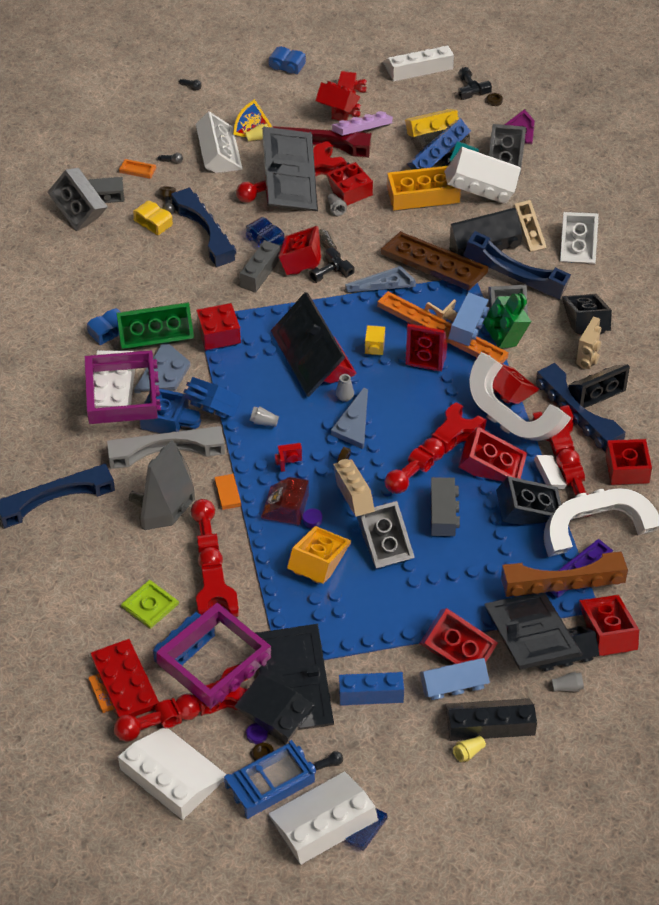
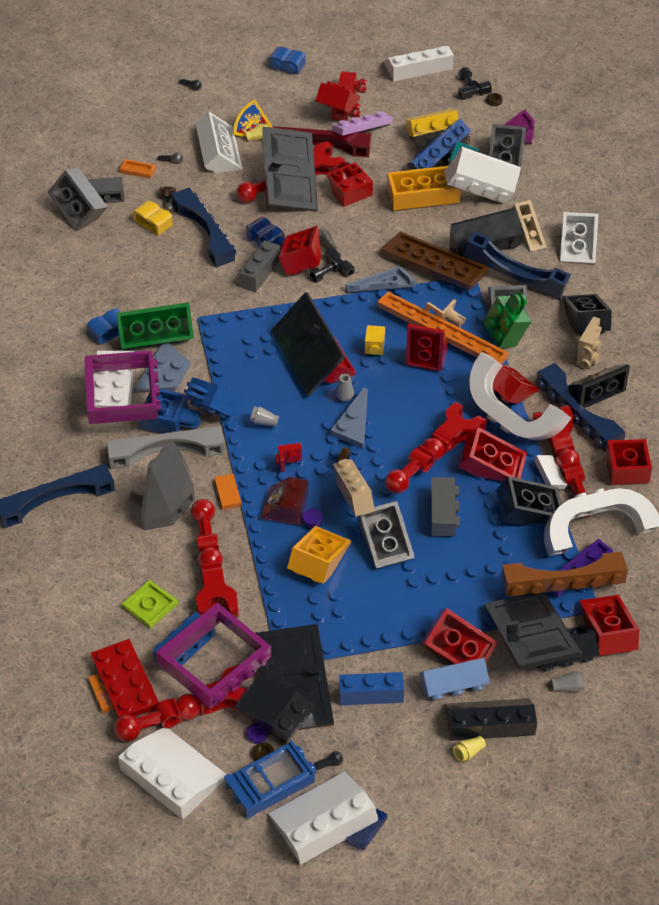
(218, 326): red brick -> none
(337, 205): light grey cone -> none
(469, 319): medium blue brick -> none

